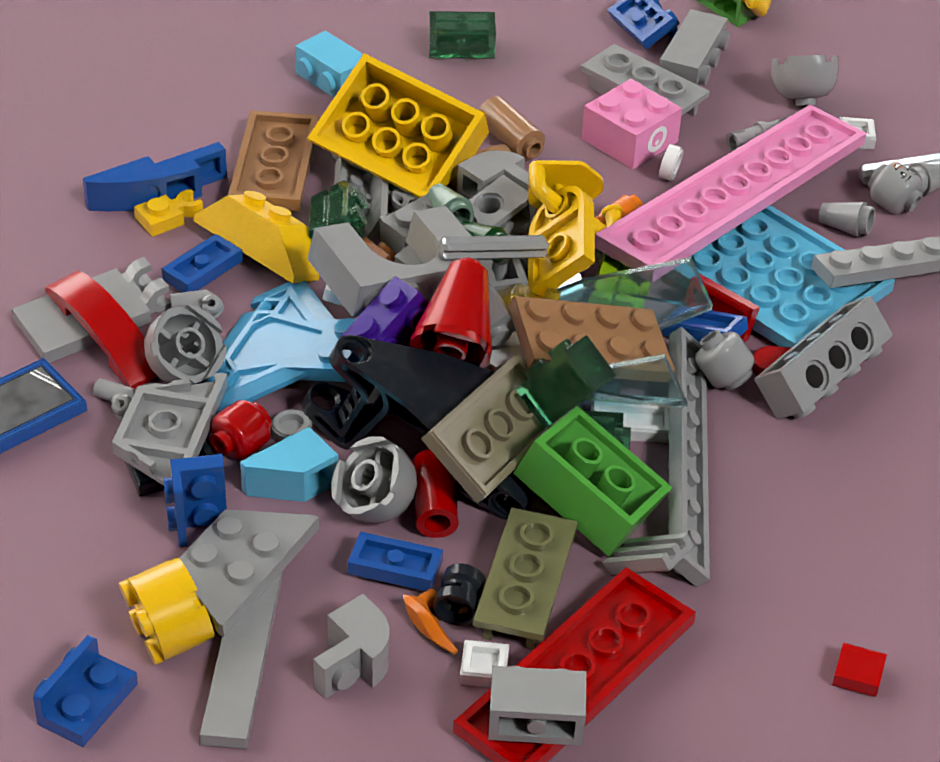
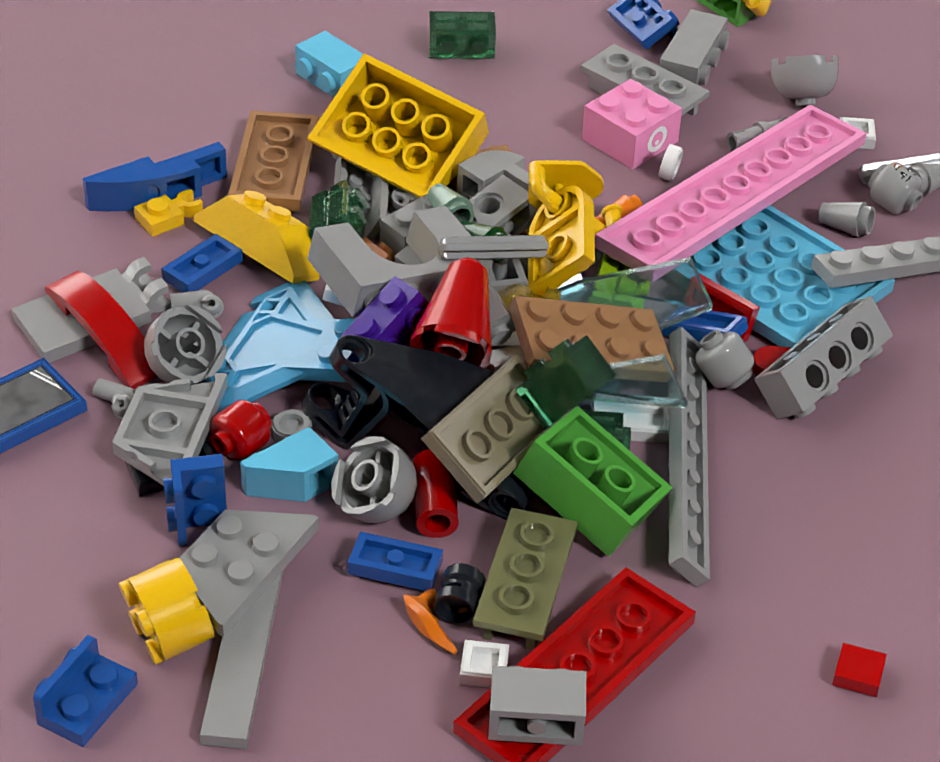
(358, 648): light grey brick -> none
(512, 128): medium nougat brick -> none
(649, 554): light grey tile -> none

